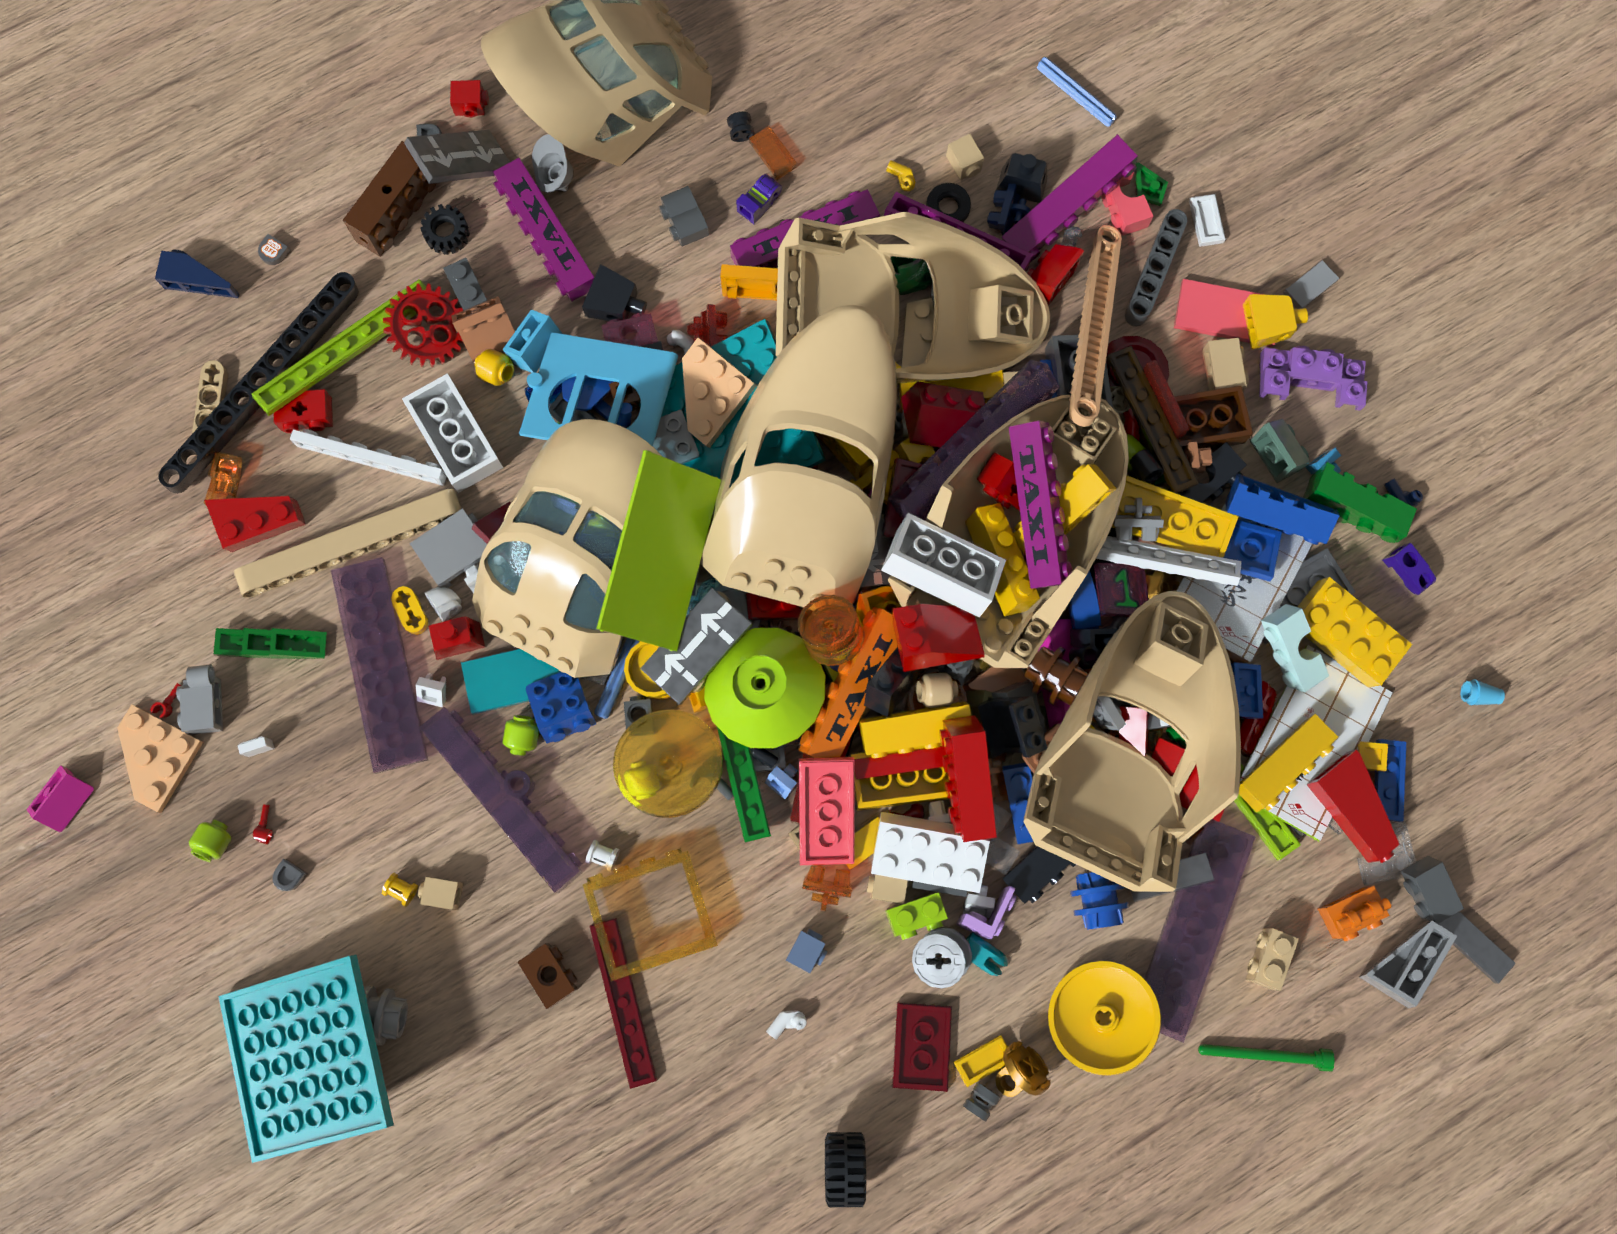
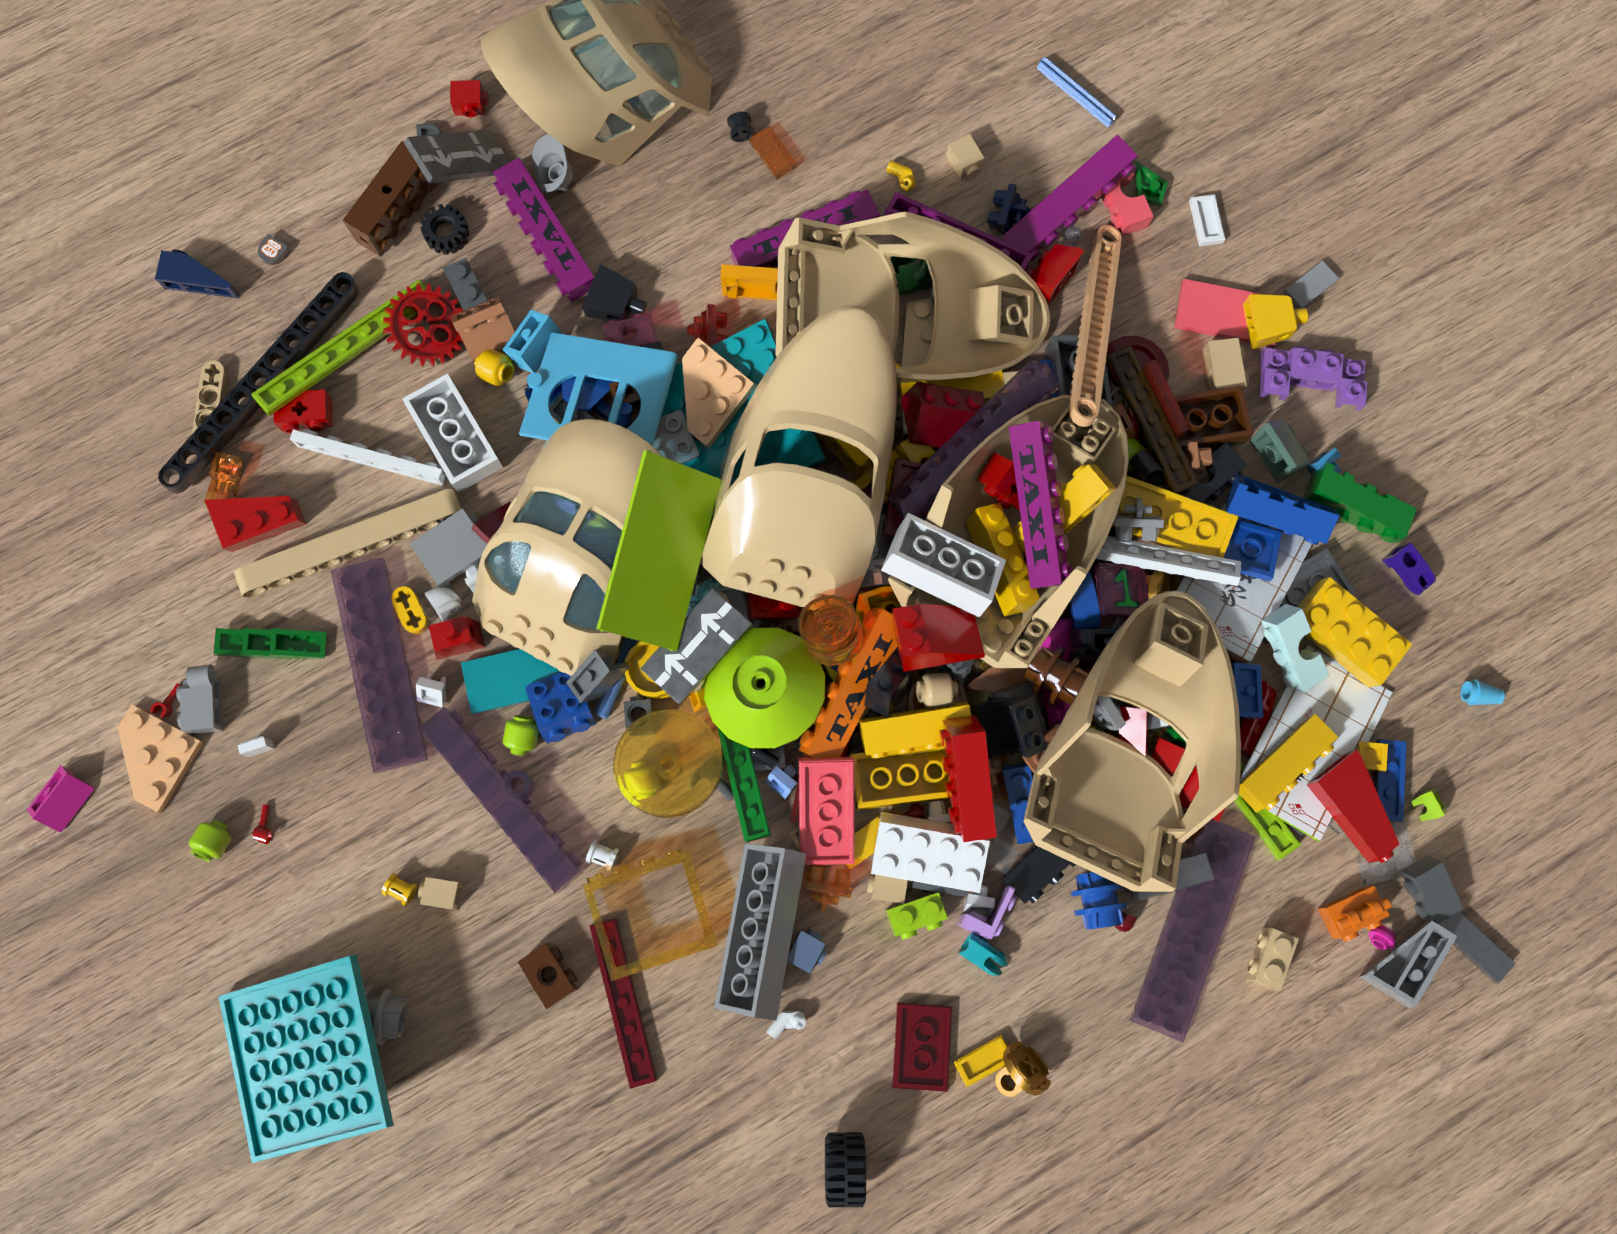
(288, 876): flat silver tile -> none
(595, 676): none -> dark grey panel
(681, 339): white arm -> none
(684, 216): dark grey brick -> none
(758, 198): dark purple leg -> none
(760, 931): none -> light grey brick
(899, 763): red sticker -> none
(932, 968): piece -> none
(953, 191): black tyre -> none
(978, 1107): dark grey wheel -> none
(1027, 174): black torso -> none
(1104, 1018): yellow dish -> none
(1128, 426): none -> dark orange tile
(1129, 922): none -> dark red hinge
(1160, 257): dark grey beam -> none
(1321, 1059): green piece -> none
(1382, 938): none -> dark pink plate
(1411, 498): dark blue arm -> none
(1433, 803): none -> lime tile

